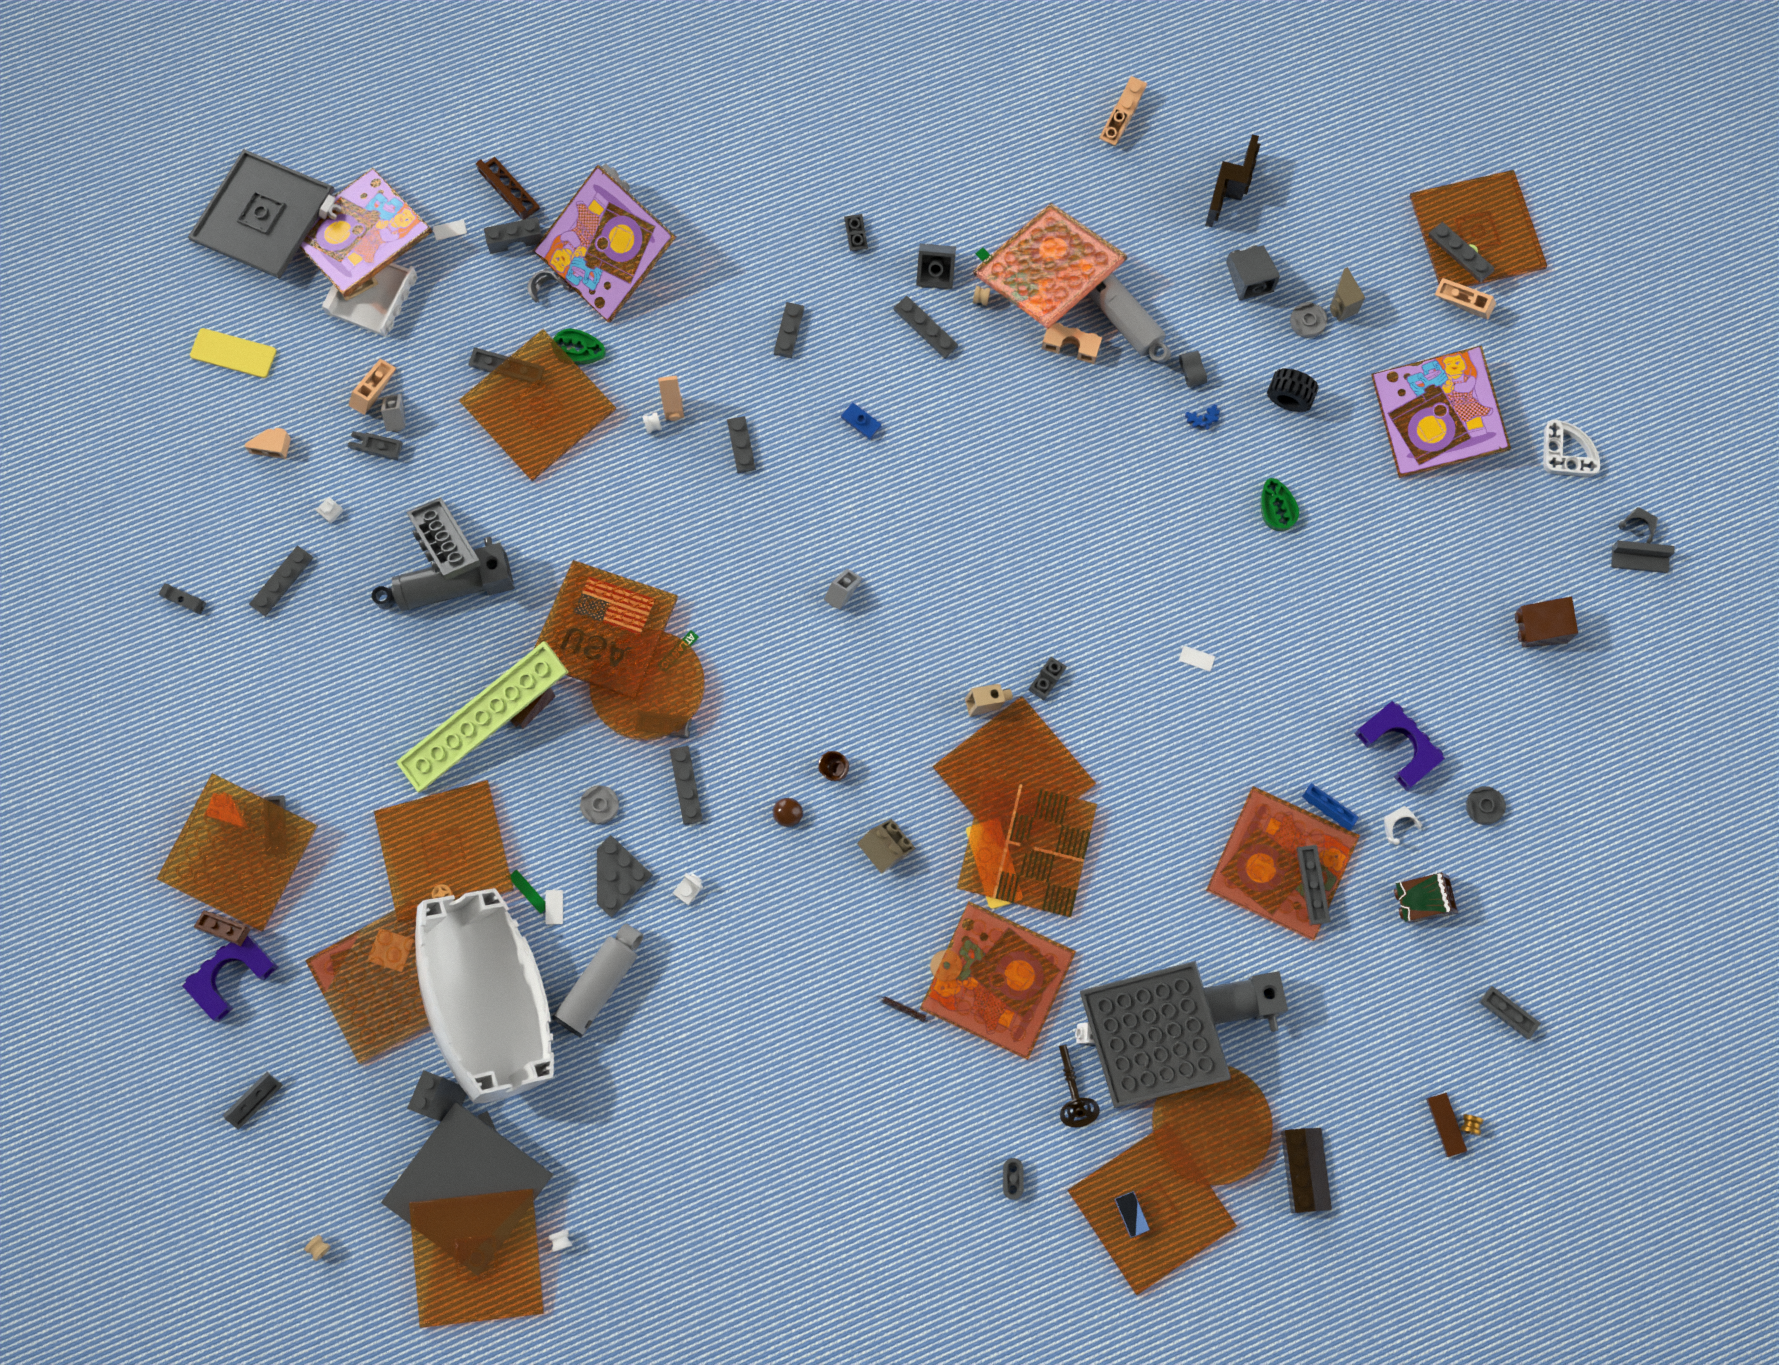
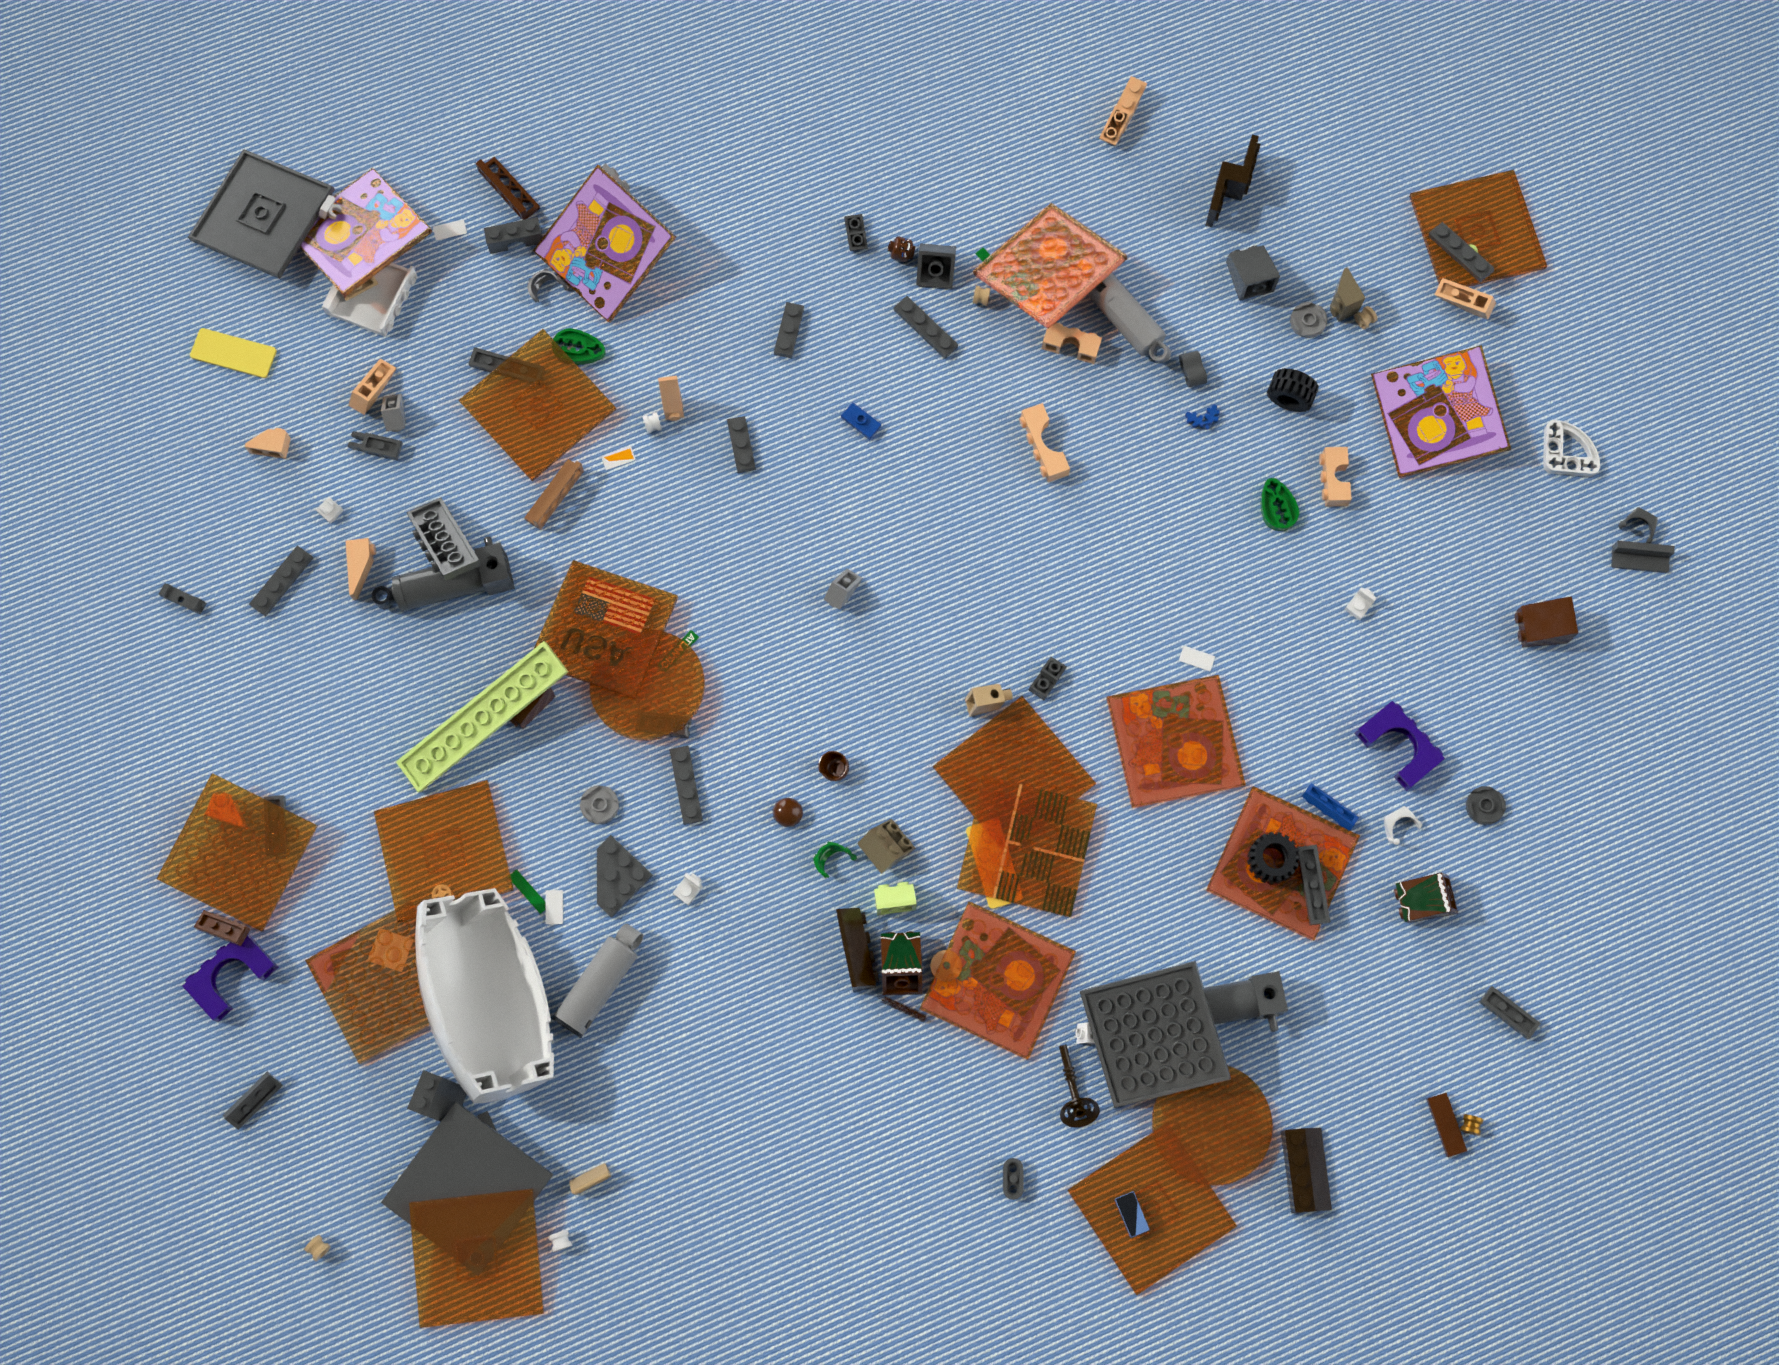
(359, 562): none -> light nougat slope
(554, 493): none -> medium nougat fence
(589, 1179): none -> tan slope
(618, 458): none -> sticker
(826, 851): none -> green helmet
(856, 949): none -> dark brown slope
(895, 899): none -> yellowish green slope
(901, 249): none -> reddish brown head
(901, 963): none -> slope
(1052, 463): none -> light nougat arch
(1175, 741): none -> clear orange tile
(1284, 846): none -> black tyre
(1334, 492): none -> light nougat arch
(1361, 603): none -> white bracket
(1365, 317): none -> tan wheel

